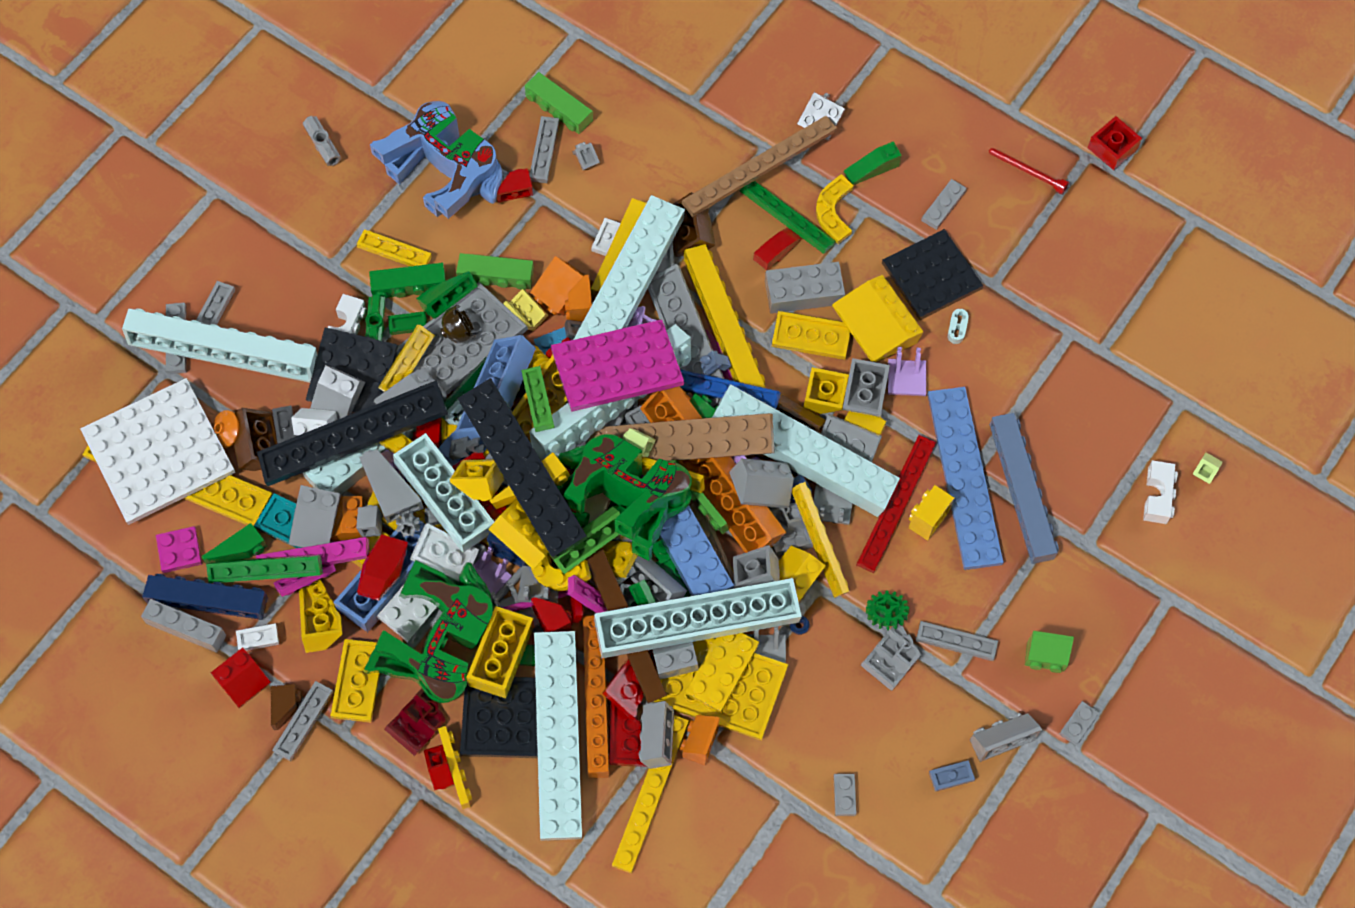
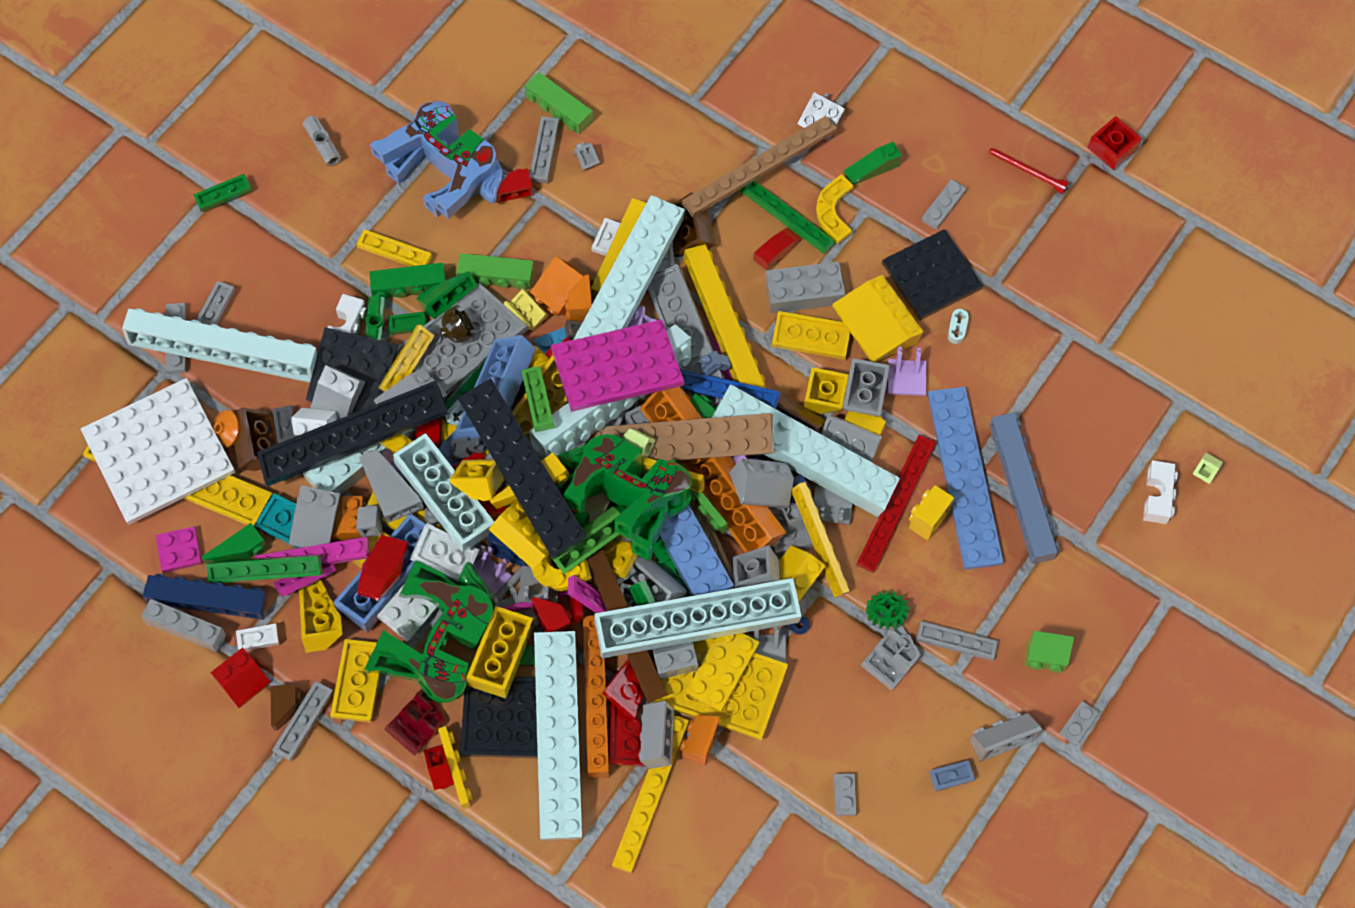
(222, 192): none -> green plate
(408, 524): light grey gear -> none

